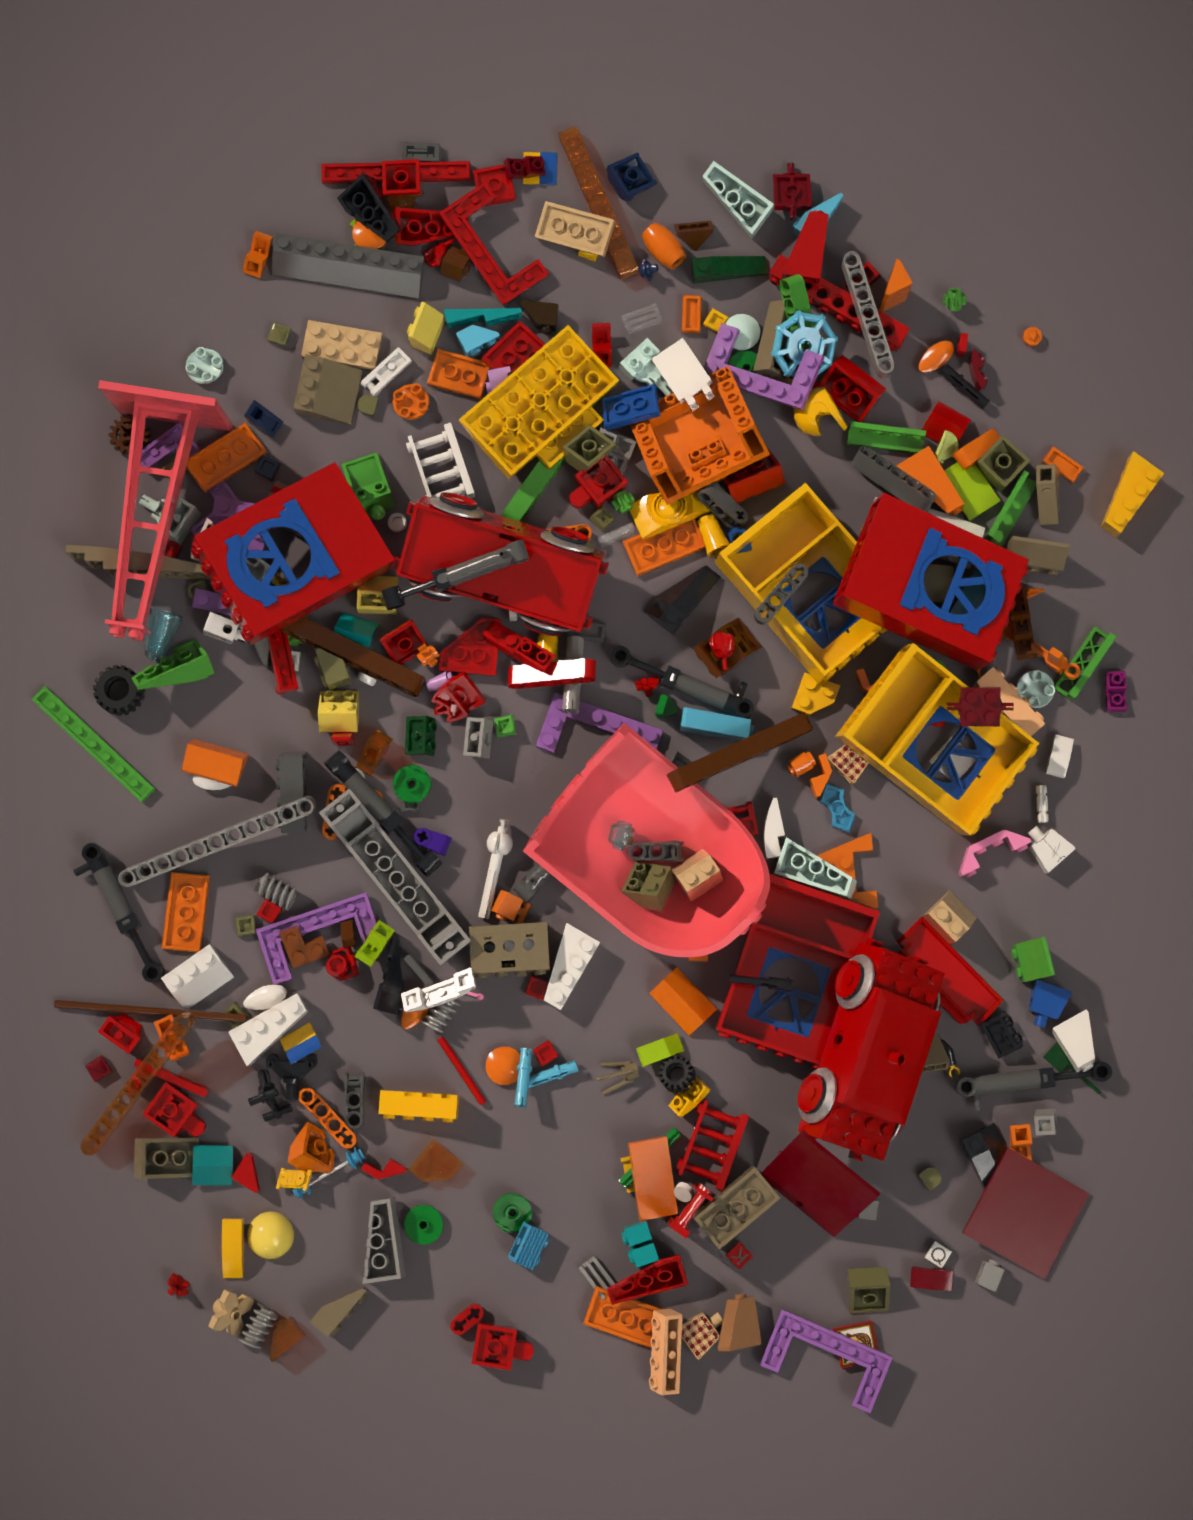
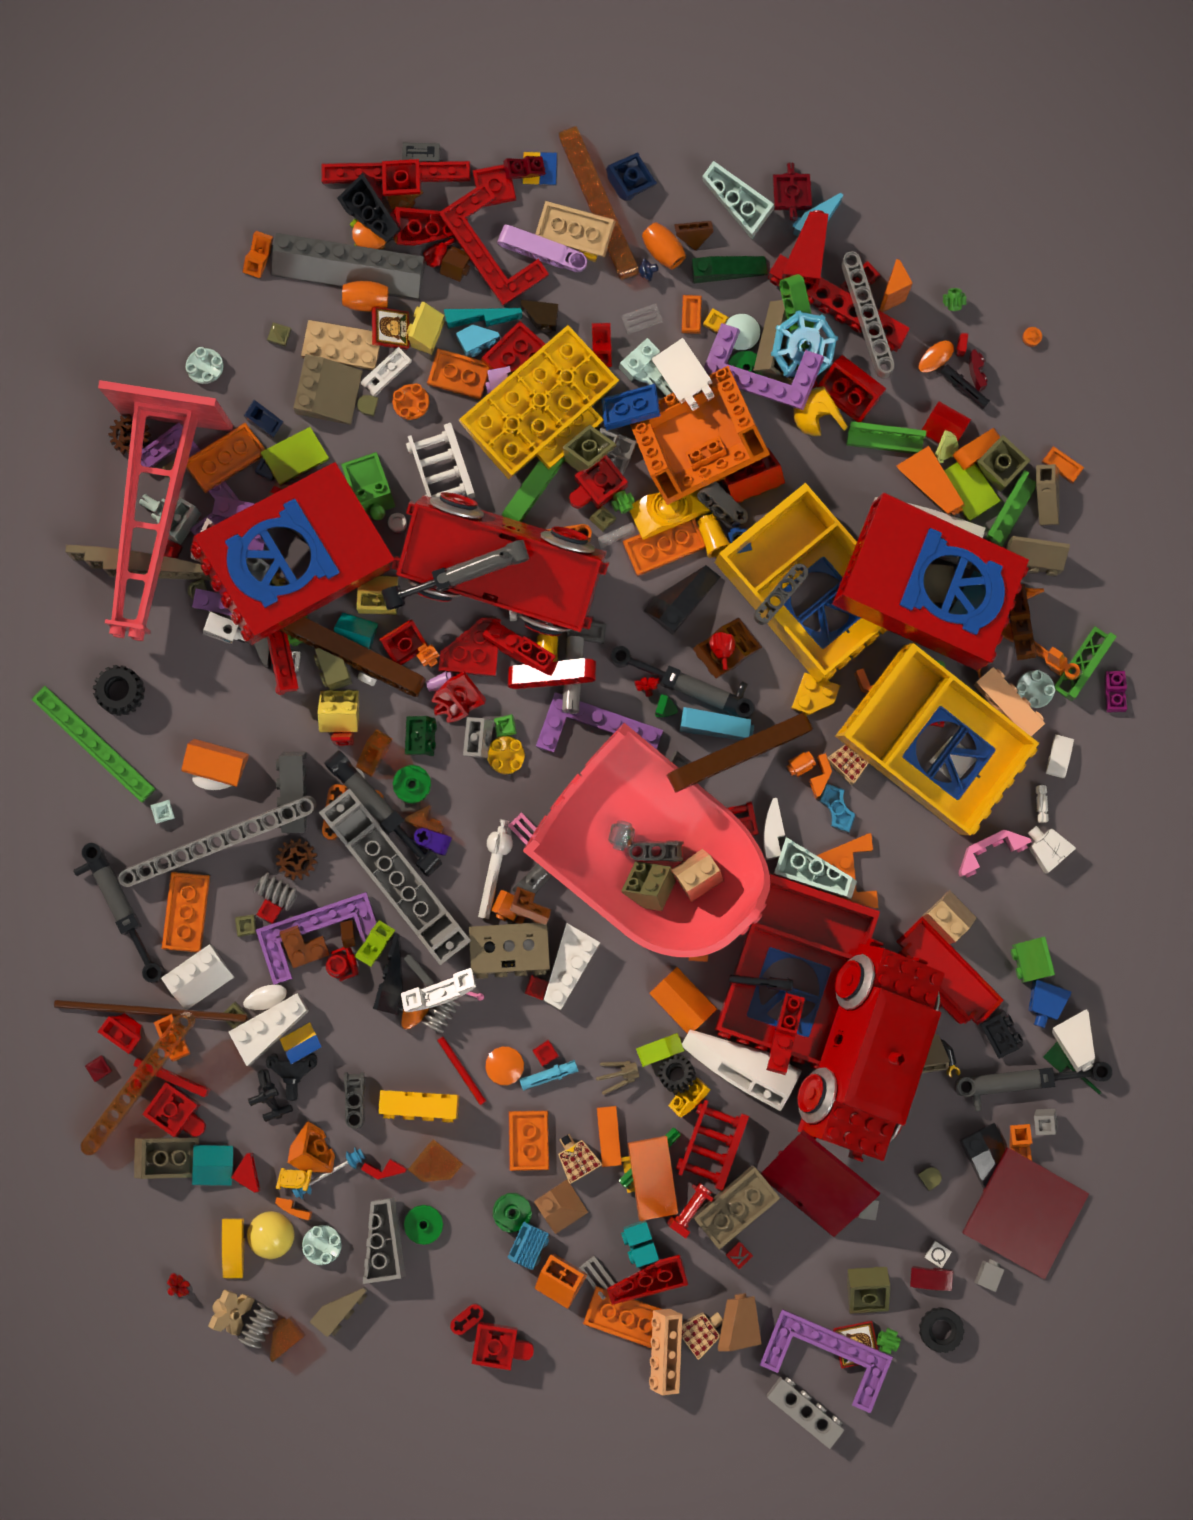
(162, 811): none -> light aqua tile
(163, 630): clear light blue cone -> none
(185, 665): bright green wedge -> none
(287, 1205): none -> orange slope
(294, 456): none -> lime tile
(305, 857): none -> reddish brown gear
(321, 1245): none -> light aqua dish
(325, 1120): orange beam -> none
(364, 295): none -> orange piece
(390, 328): none -> tile
(420, 820): none -> clear orange slope
(506, 755): none -> yellow dish
(516, 821): none -> bright pink tile
(523, 906): none -> dark orange plate
(524, 1069): medium azure pin -> none
(528, 1140): none -> orange tile
(542, 249): none -> lavender piece
(560, 1280): none -> orange slope
(561, 1206): none -> medium nougat slope
(577, 1159): none -> torso
(609, 1136): none -> orange tile
(683, 1192): white tile -> none
(743, 1067): none -> white wedge
(785, 1034): none -> red slope
(827, 1435): none -> light grey brick
(888, 1341): none -> bright green gear
(893, 479): dark grey beam -> none
(956, 1330): none -> black tyre
(980, 706): dark red plate -> none
(1133, 488): yellow wedge -> none

